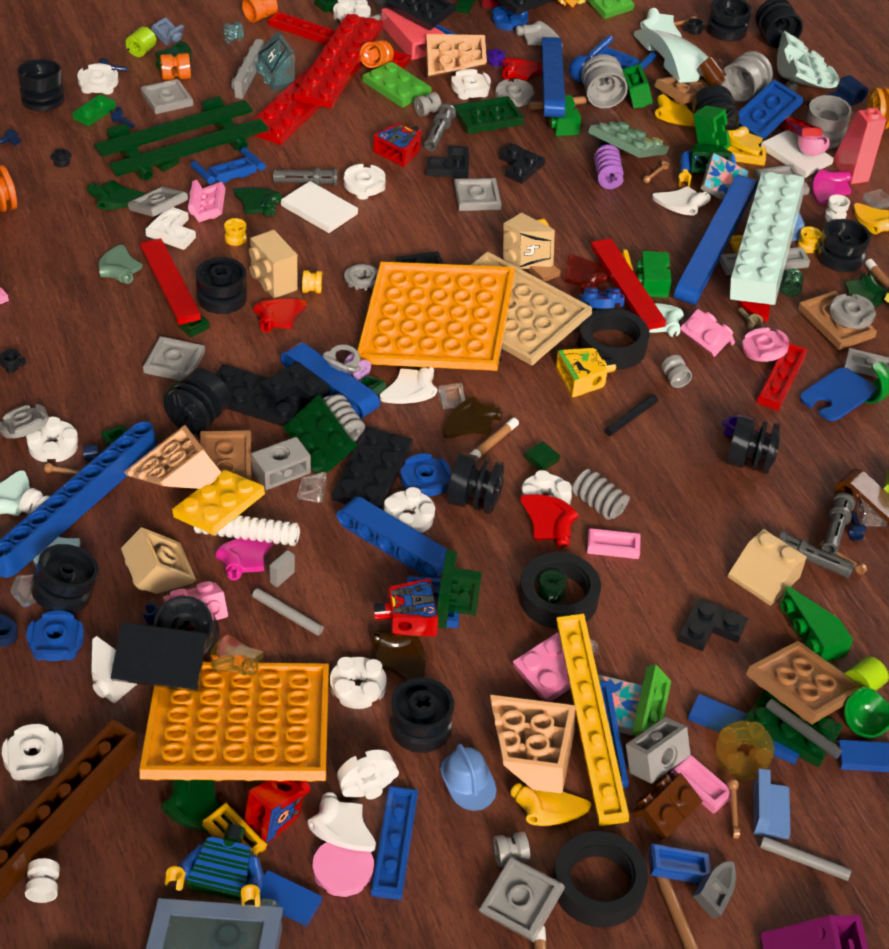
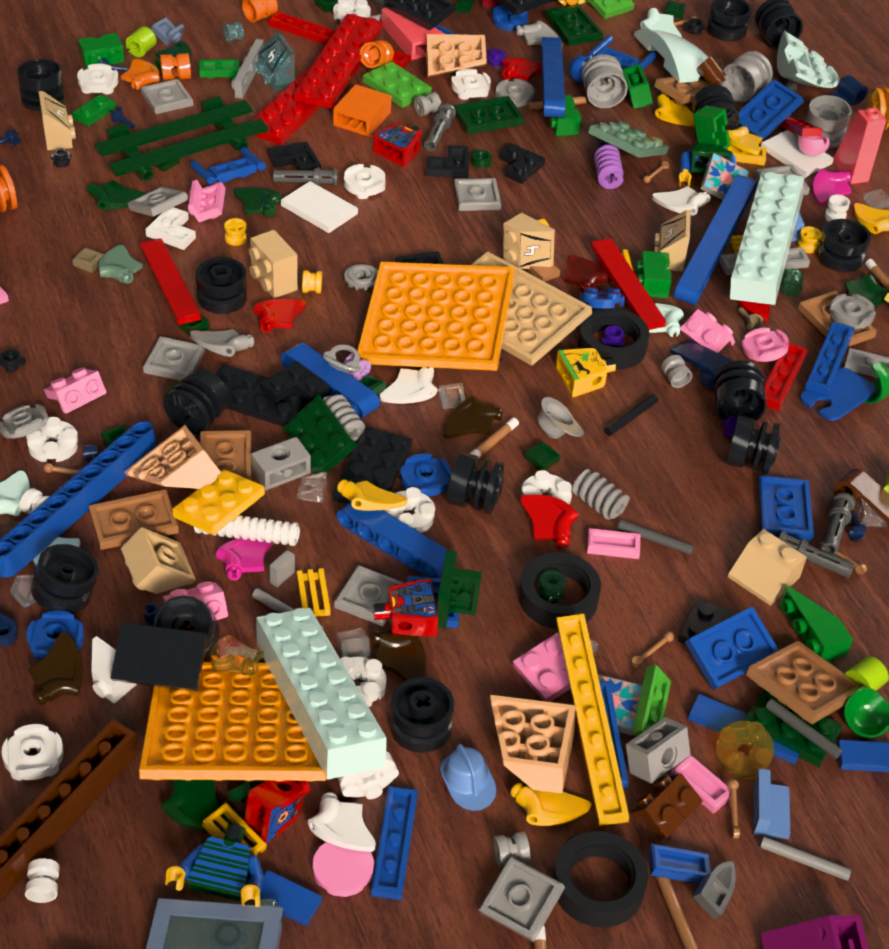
(56, 123): none -> tan slope
(58, 671): none -> dark brown arm
(77, 389): none -> bright pink bracket
(87, 260): none -> dark tan tile
(106, 47): none -> green brick
(121, 518): none -> medium nougat plate
(141, 74): none -> orange arm
(218, 68): none -> green plate
(223, 342): none -> light grey arm
(242, 791): none -> dark green tile
(297, 154): none -> black plate
(311, 577): none -> yellow tile
(321, 694): none -> light aqua brick
(353, 643): none -> clear slope
(362, 110): none -> orange brick
(364, 590): none -> light grey tile
(369, 497): none -> yellow arm
(481, 159): none -> dark green tile
(557, 420): none -> light grey piece
(573, 25): none -> dark green plate
(613, 336): none -> dark purple plate
(638, 660): none -> medium nougat hinge
(656, 537): none -> dark grey bar
(674, 239): none -> tan slope
(676, 9): none -> dark green tile
(702, 357): none -> dark blue door
(731, 647): none -> blue plate
(740, 390): none -> black wheel
(785, 506): none -> blue tile
(829, 358): none -> blue tile

